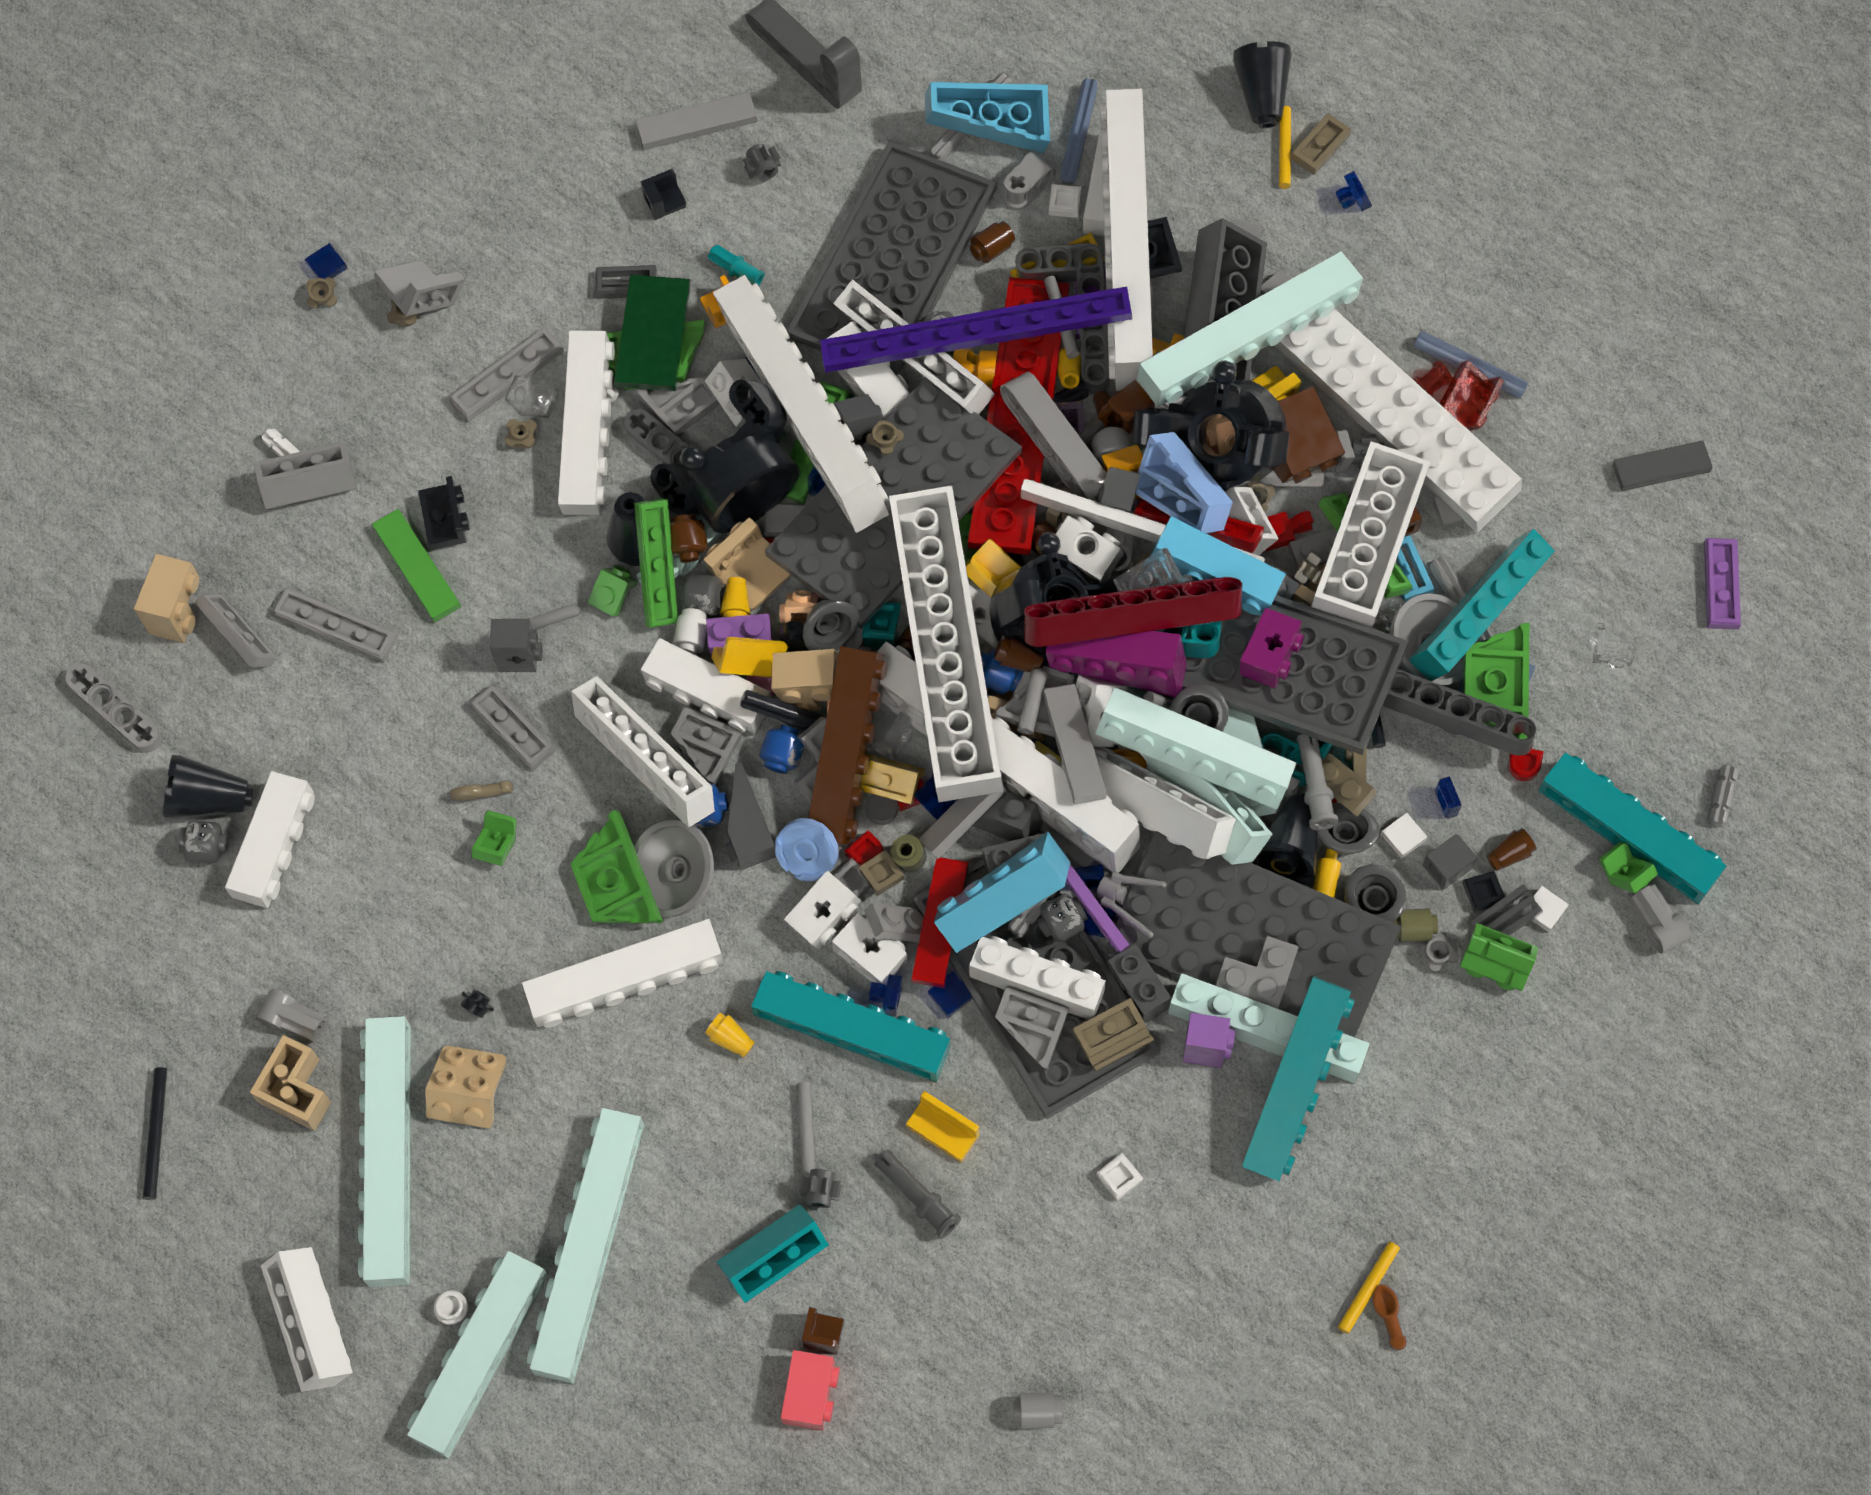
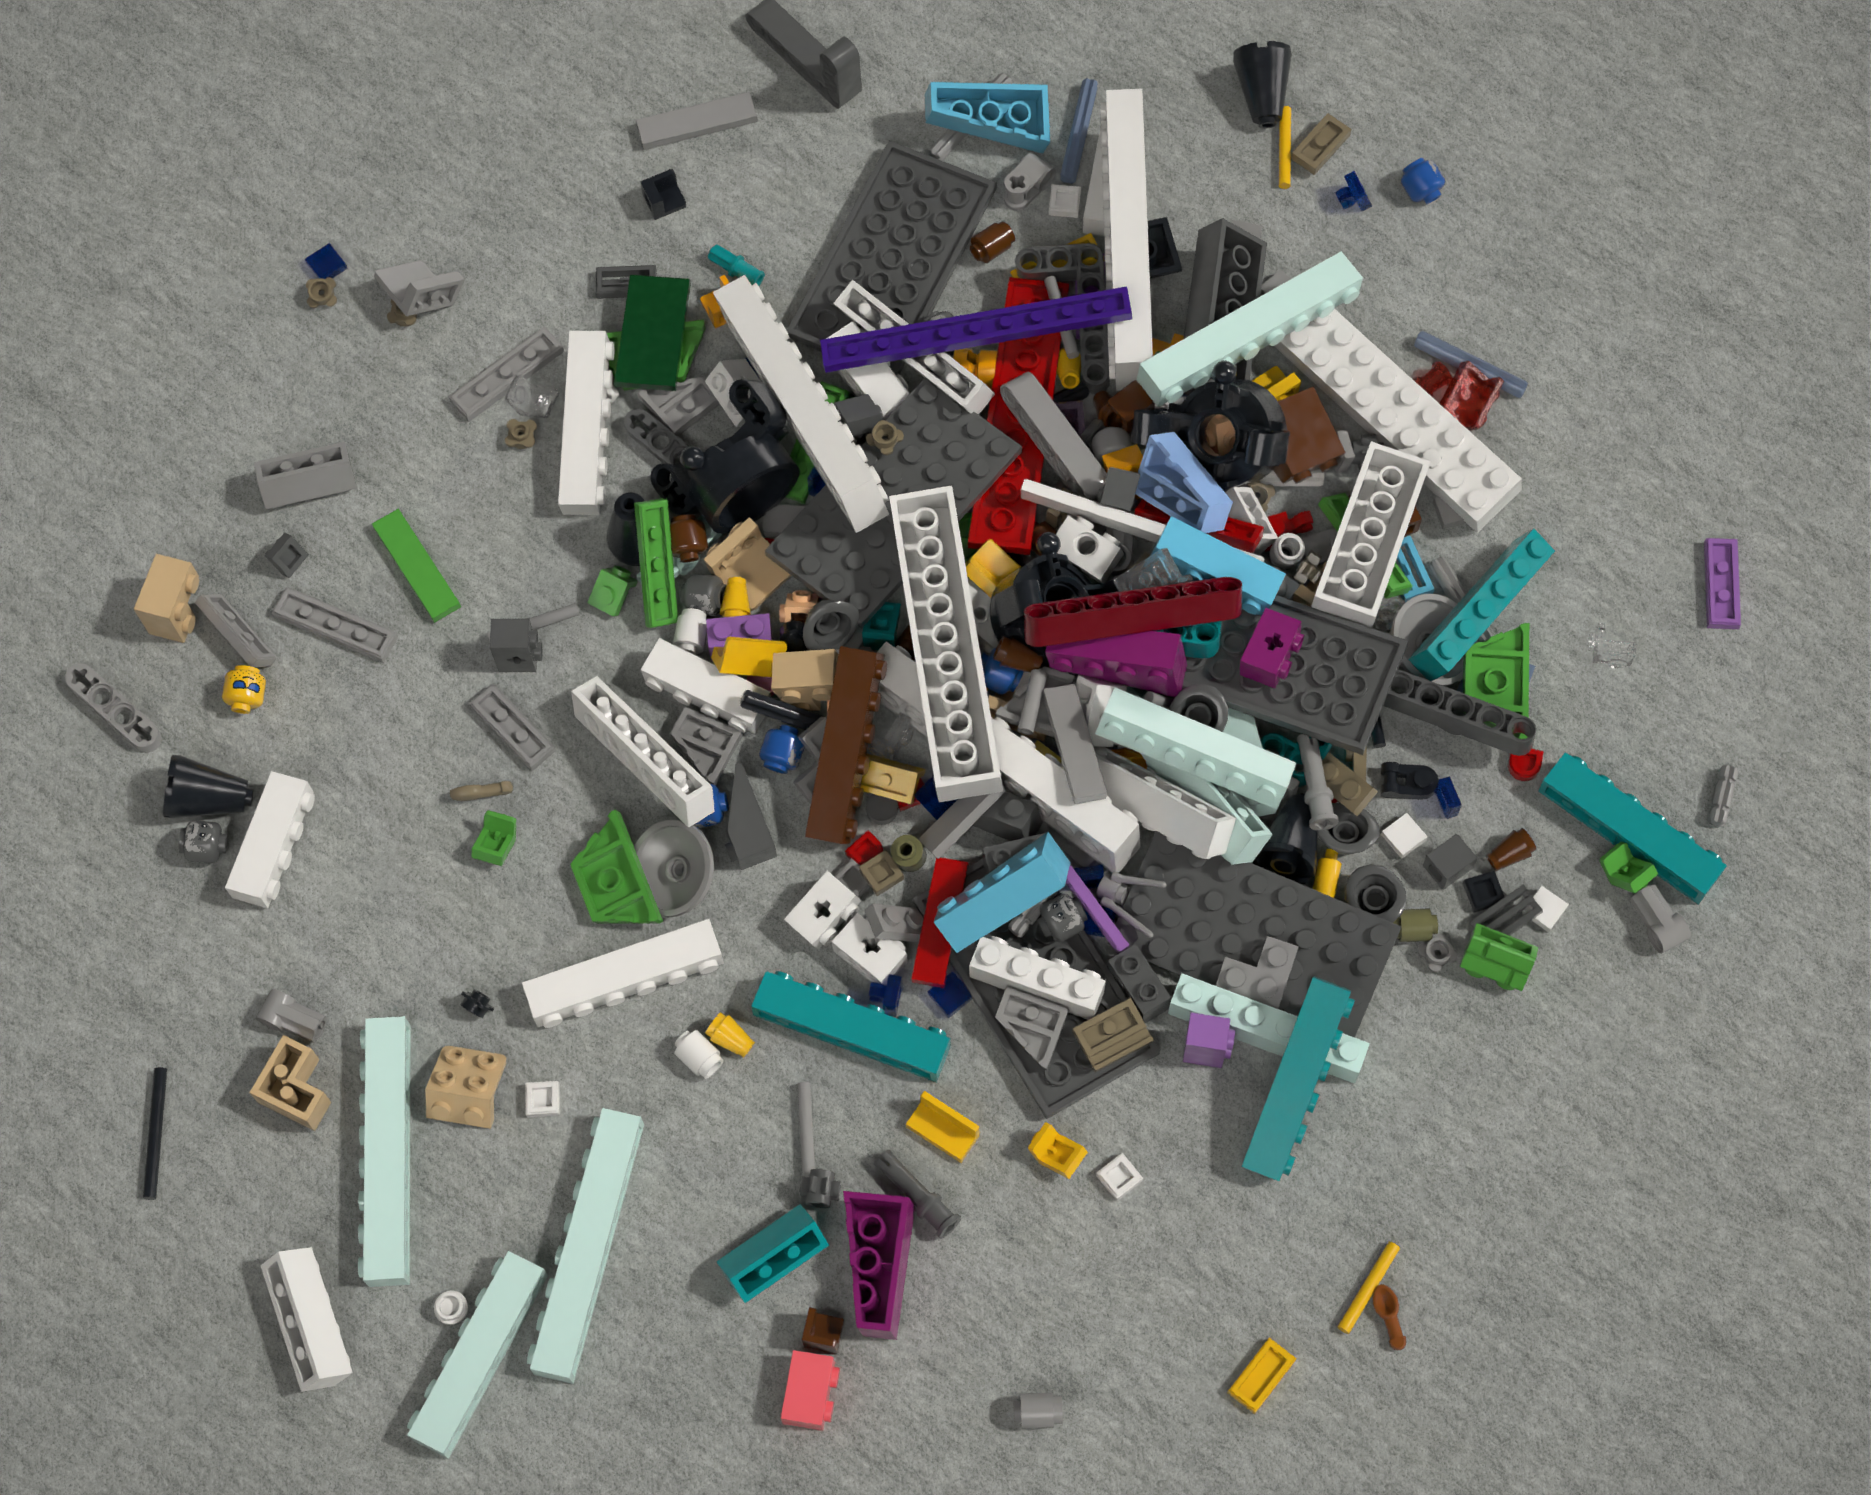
(244, 689): none -> yellow head
(279, 446): white axle -> none
(286, 555): none -> dark grey tile
(442, 515): black bracket -> none
(542, 1099): none -> white tile
(698, 1054): none -> white brick
(762, 162): dark grey gear -> none
(806, 849): light blue tile -> none
(879, 1253): none -> magenta wedge
(1056, 1151): none -> yellow bracket
(1261, 1375): none -> yellow tile
(1293, 544): none -> white brick
(1419, 781): none -> black plate
(1423, 181): none -> blue head
(1662, 465): dark grey tile -> none

